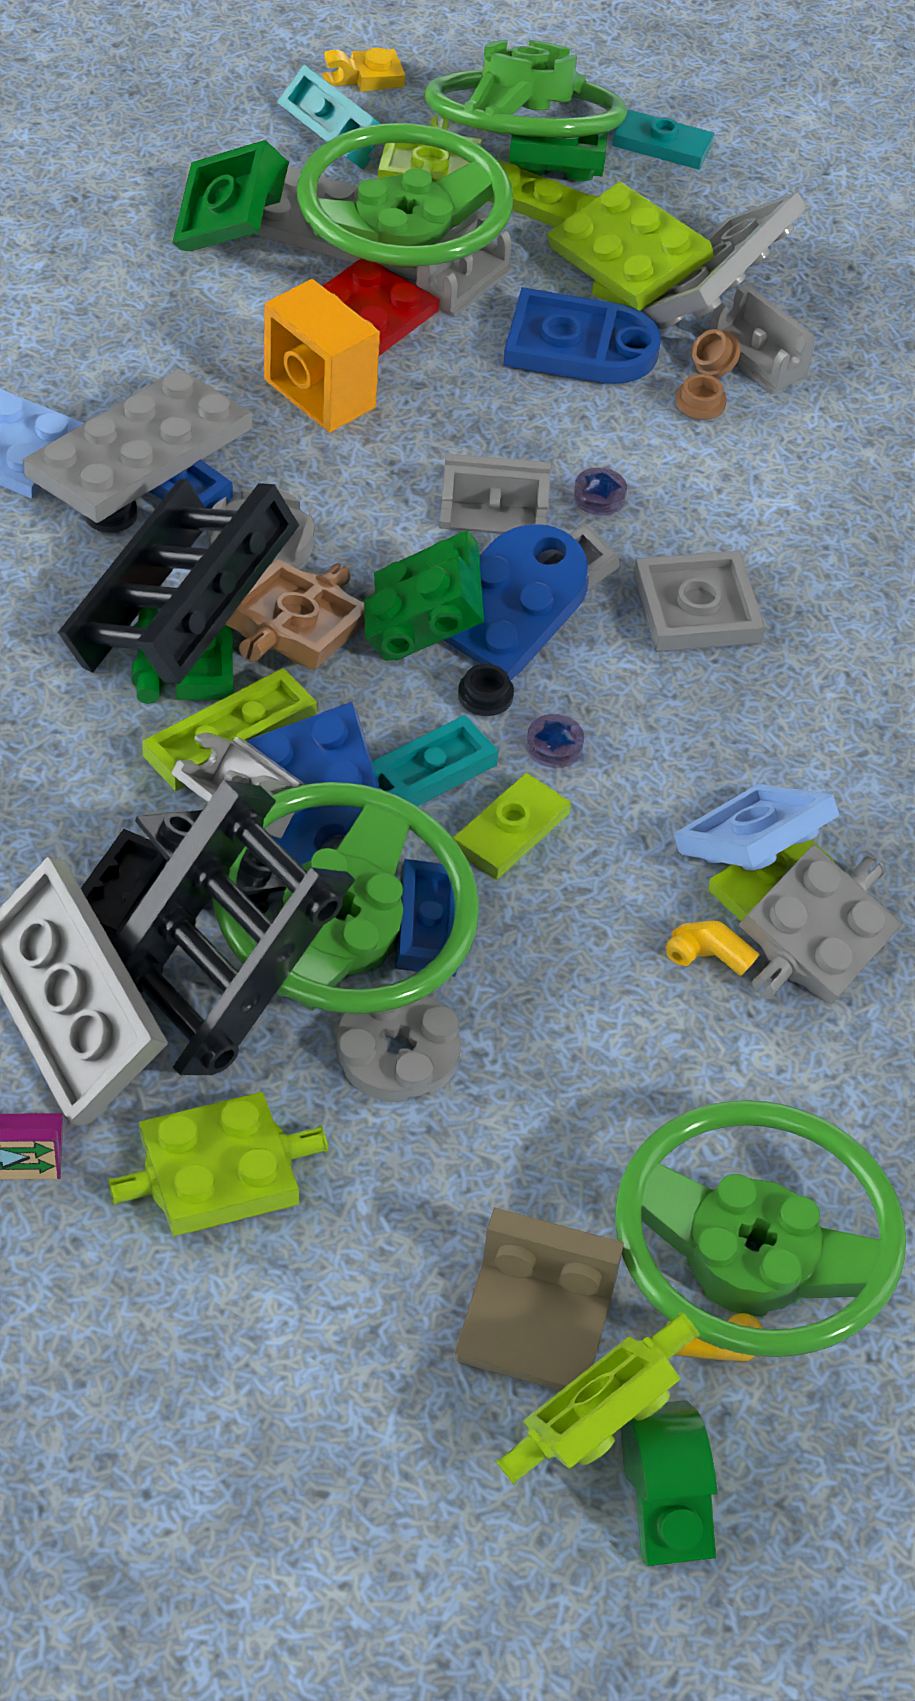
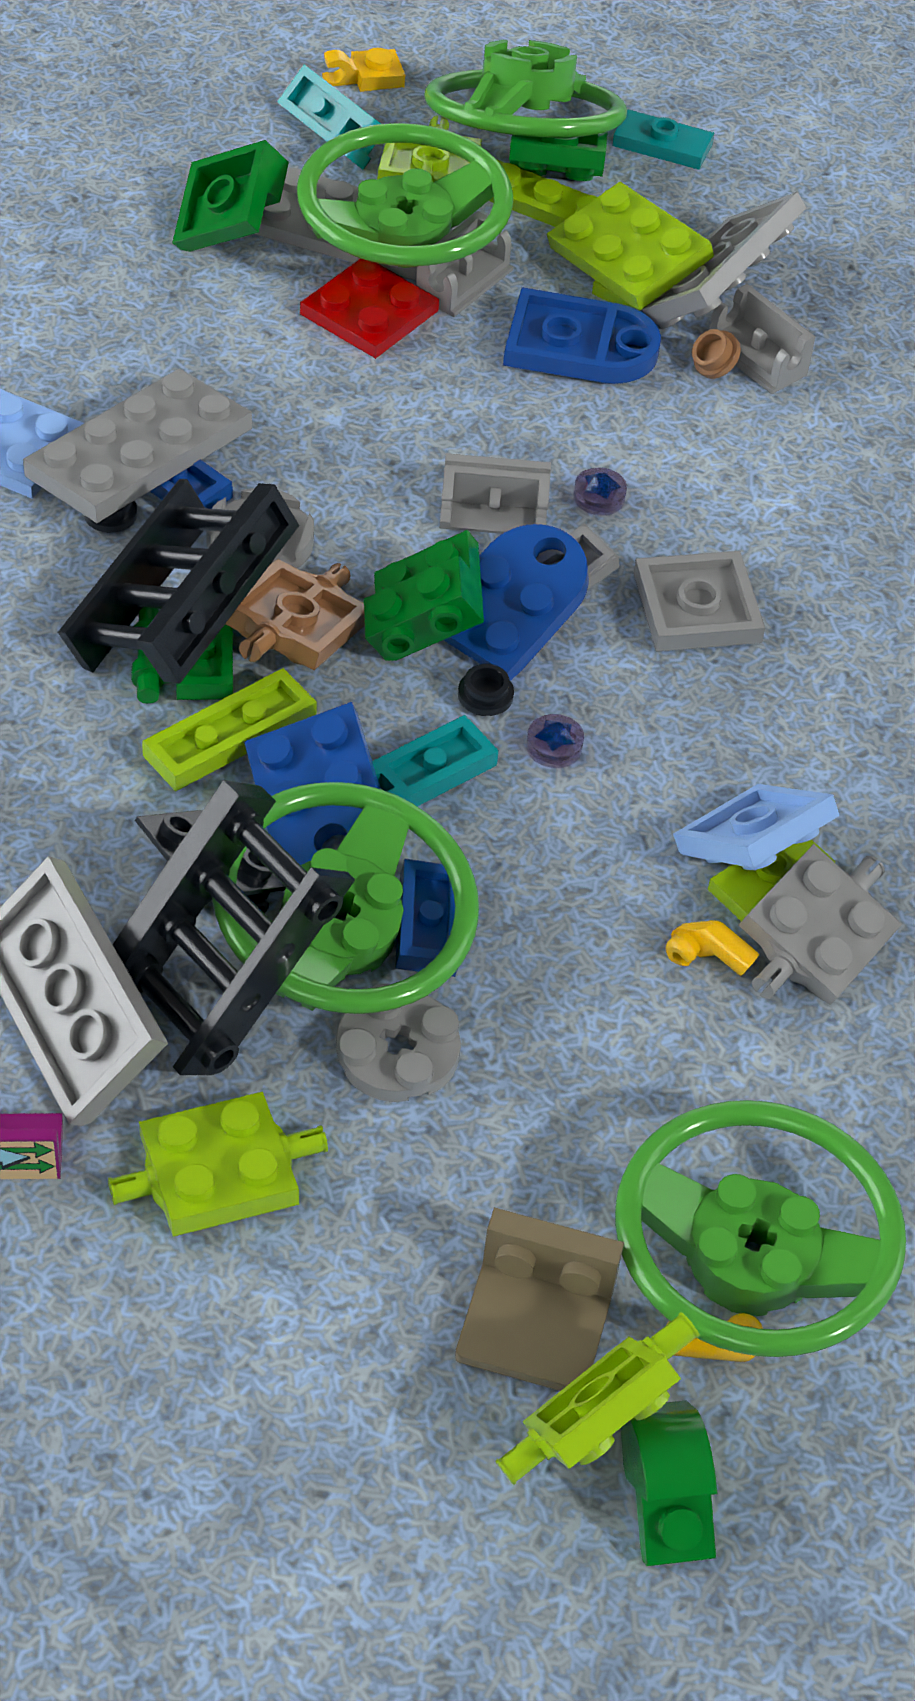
(122, 880): black plate -> none
(238, 763): light grey hinge -> none
(321, 354): light orange brick -> none
(512, 825): lime plate -> none
(701, 397): medium nougat plate -> none

